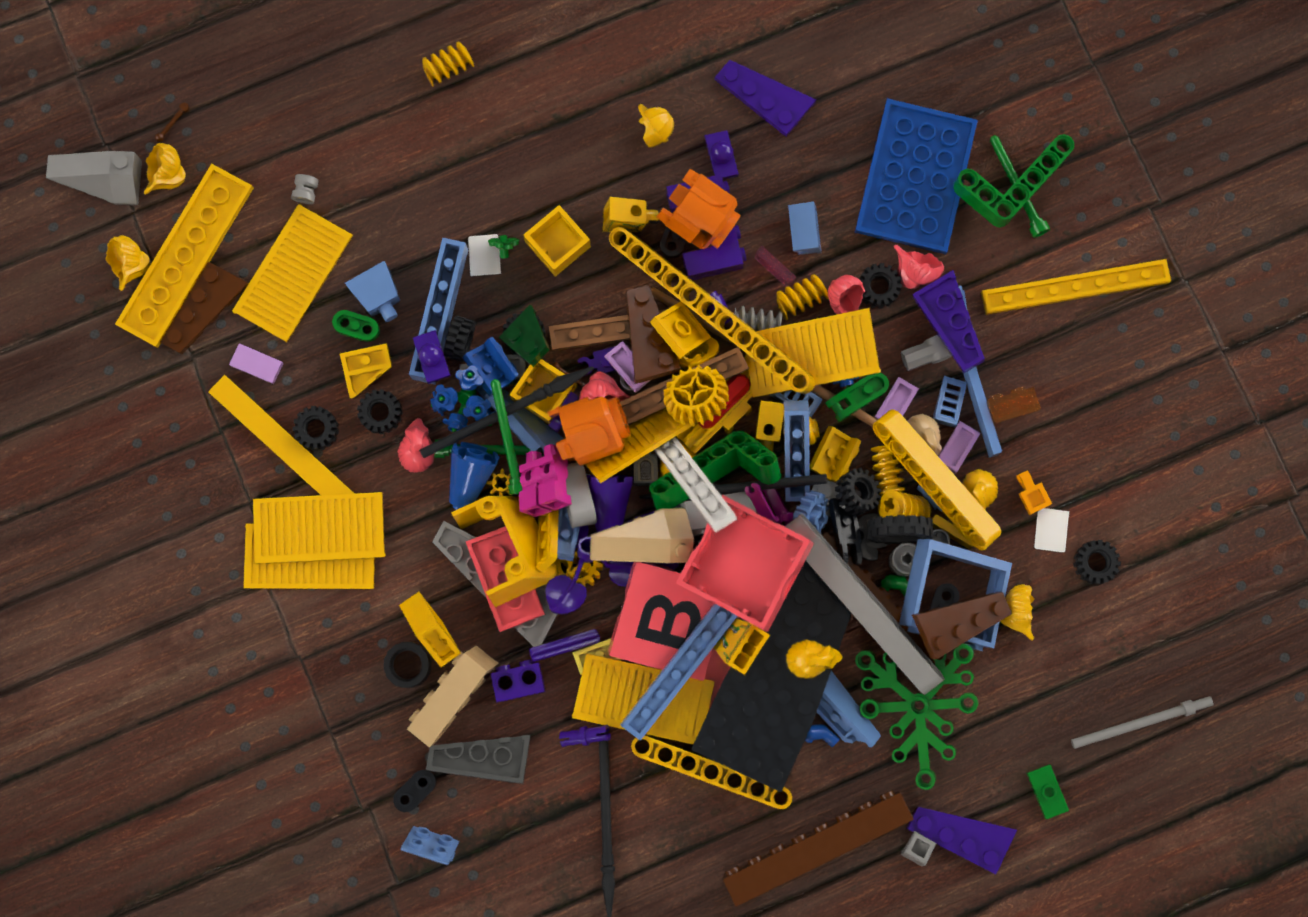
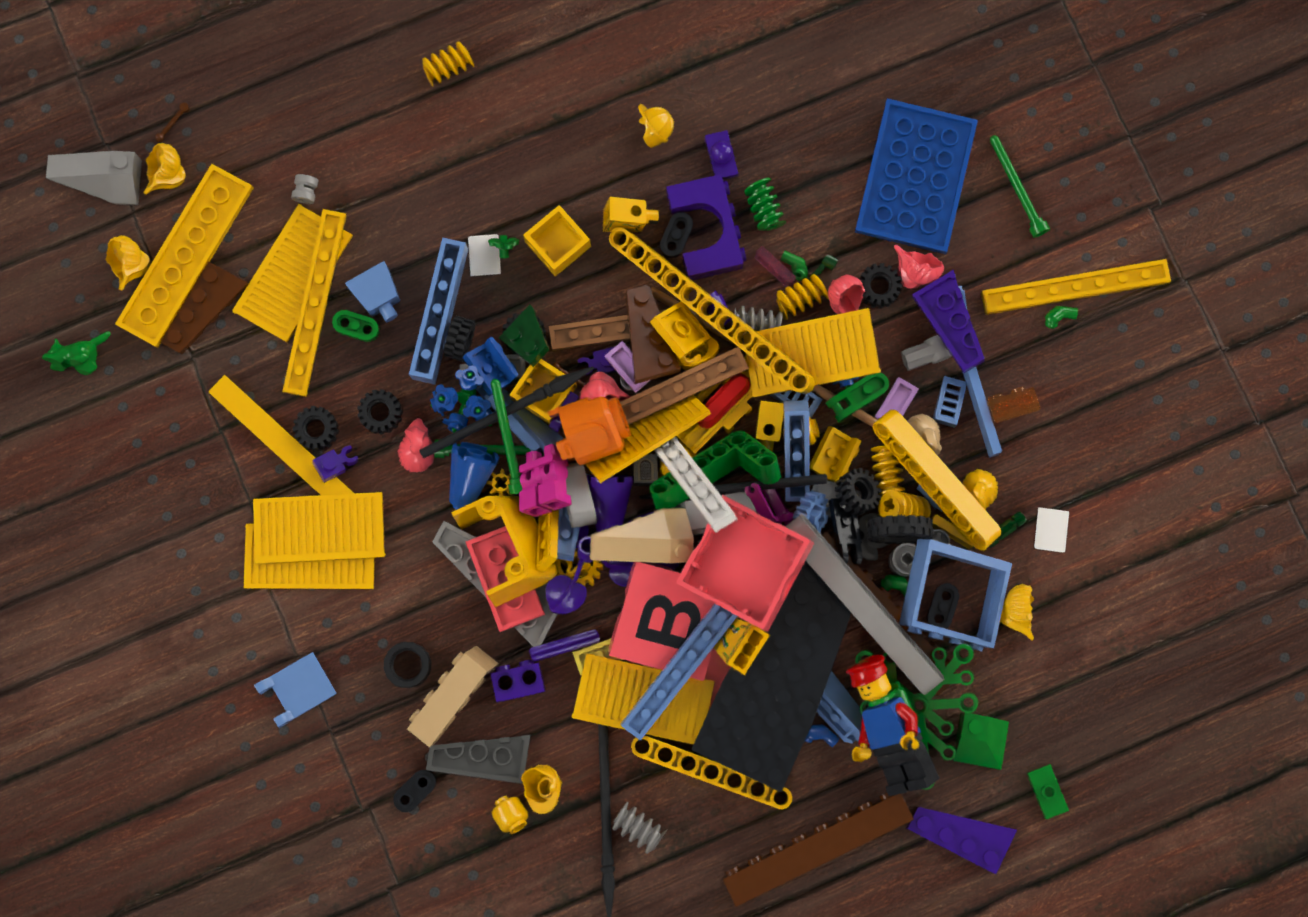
(80, 355): none -> green animal
(256, 363): lavender tile -> none
(298, 688): none -> medium blue flag
(314, 303): none -> yellow tile
(332, 465): none -> dark purple plate
(364, 367): yellow wing -> none
(429, 629): yellow window -> none
(430, 845): medium blue hinge -> none
(431, 357): dark purple tile -> none
(510, 814): none -> yellow head
(541, 788): none -> yellow piece
(585, 735): dark purple pin -> none
(638, 828): none -> light grey piece
(702, 212): orange piece -> none
(702, 393): yellow gear -> none
(763, 206): none -> green piece
(766, 97): dark purple wing -> none
(797, 265): none -> green arm
(804, 228): medium blue hinge -> none
(810, 658): yellow hair -> none
(828, 262): none -> dark green hand
(890, 729): none -> piece
(918, 849): light grey slope -> none
(954, 624): reddish brown wing -> none
(958, 446): lavender tile -> none
(981, 740): none -> green slope
(1009, 526): none -> dark green axle
(1021, 187): green beam -> none
(1034, 496): light orange plate -> none
(1058, 313): none -> green arm
(1107, 552): black tyre -> none
(1186, 708): light grey bar -> none

